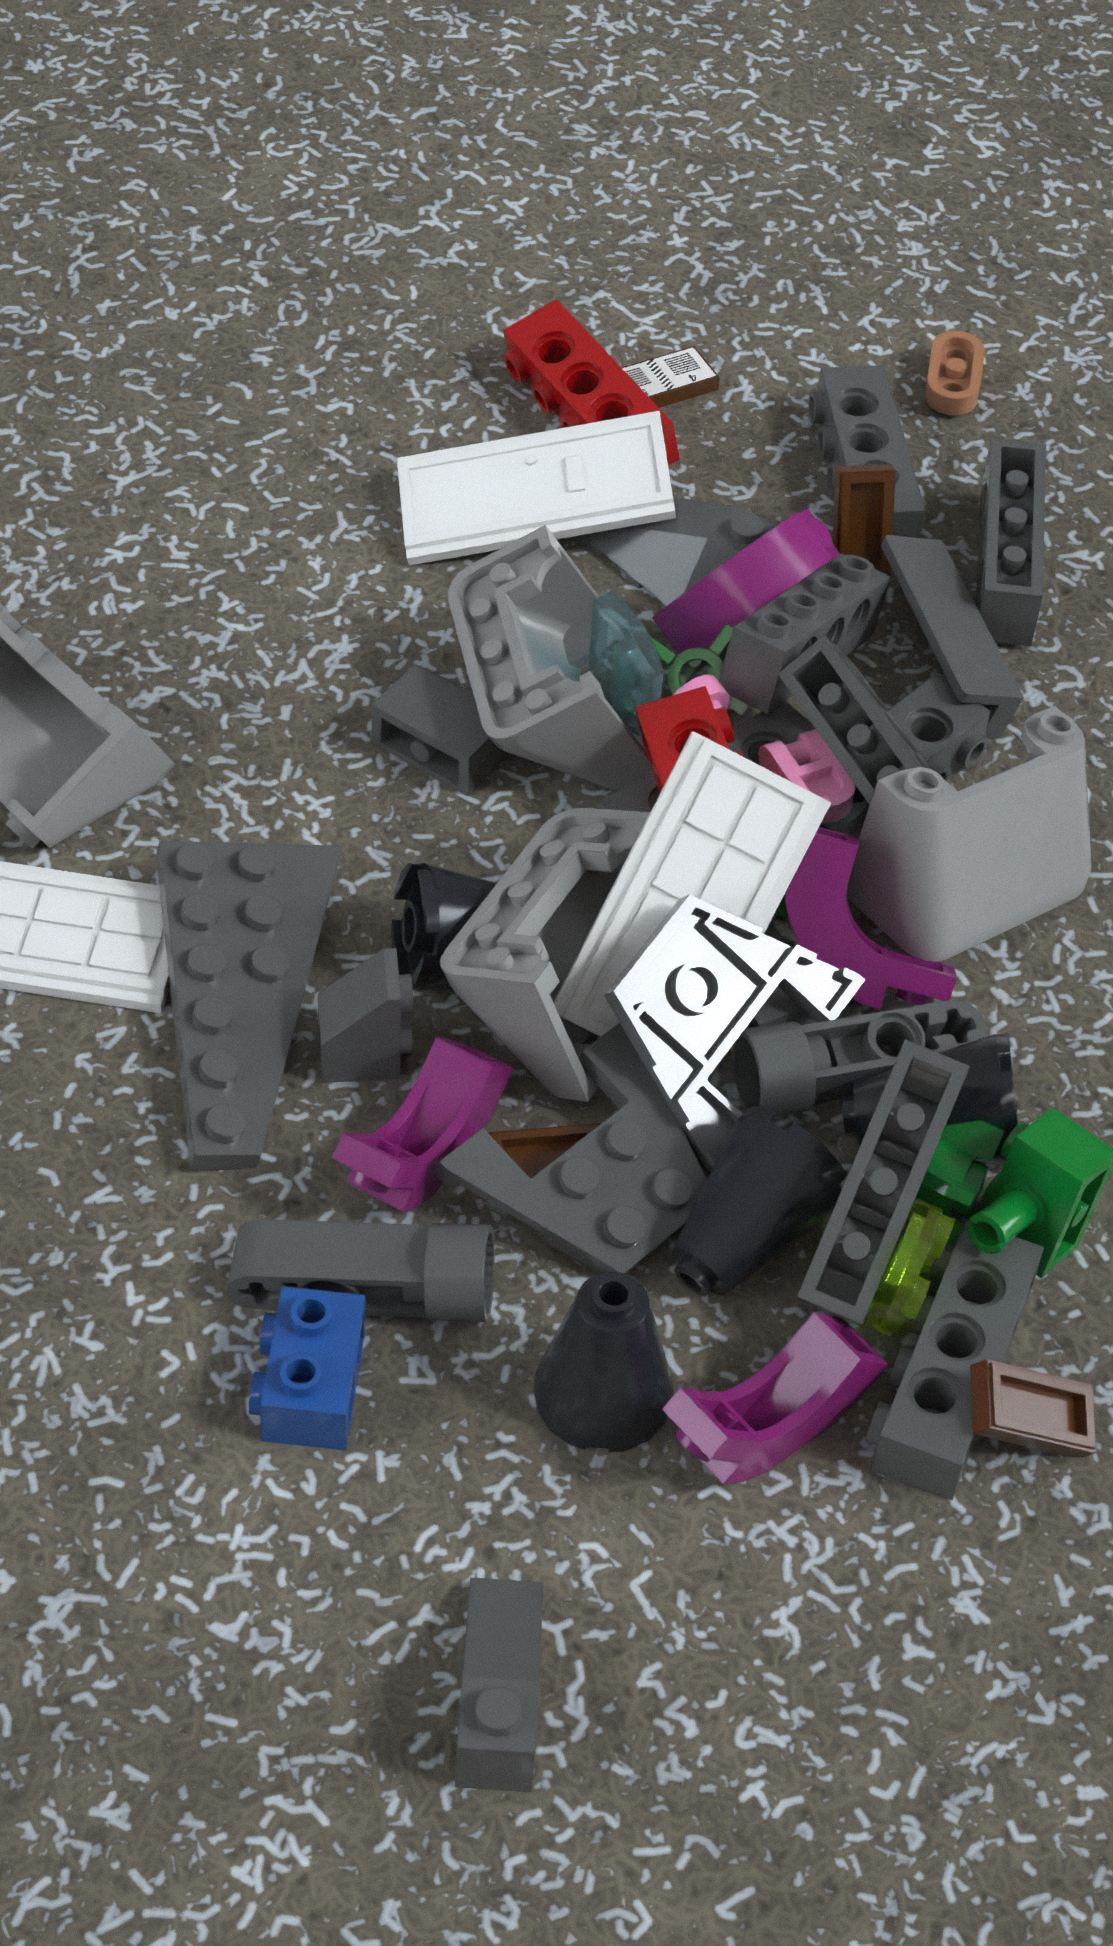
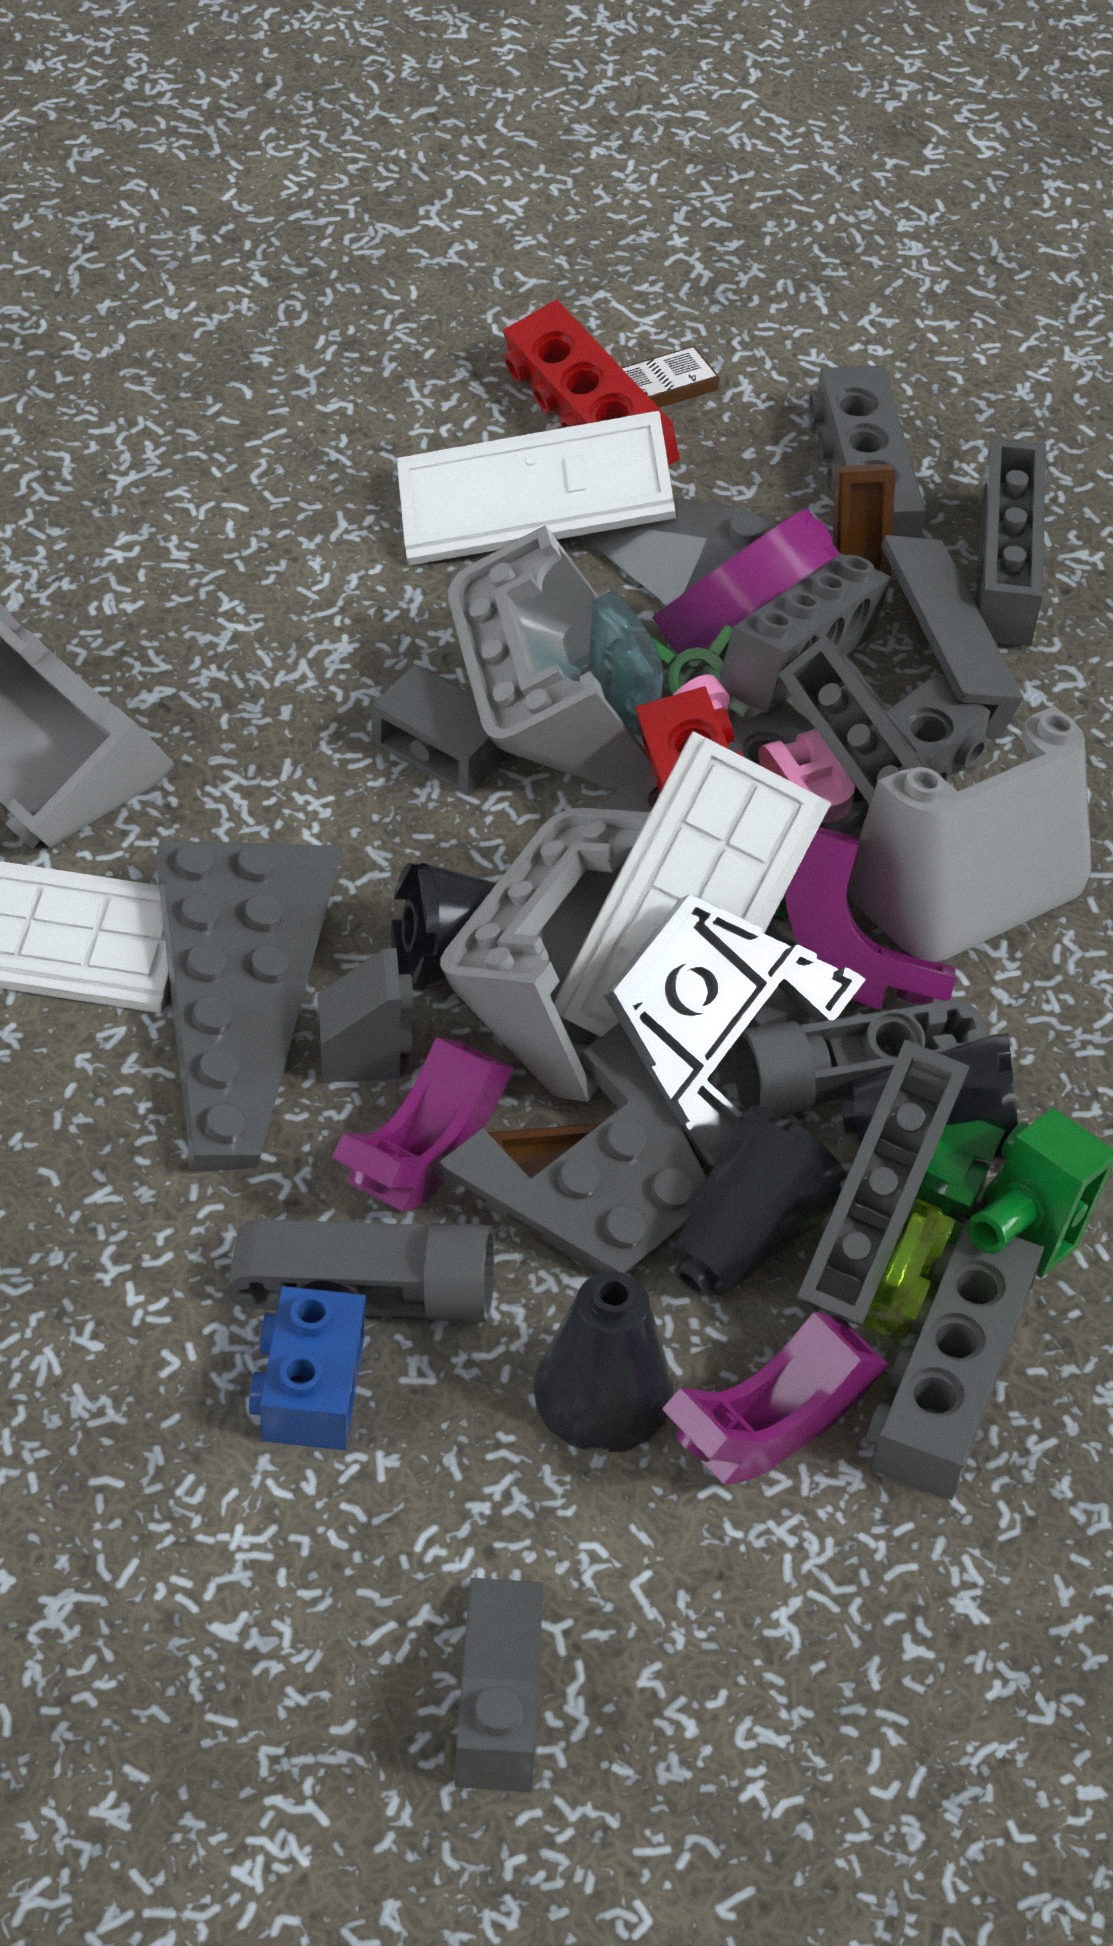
(954, 373): nougat plate -> none
(1032, 1409): tile -> none

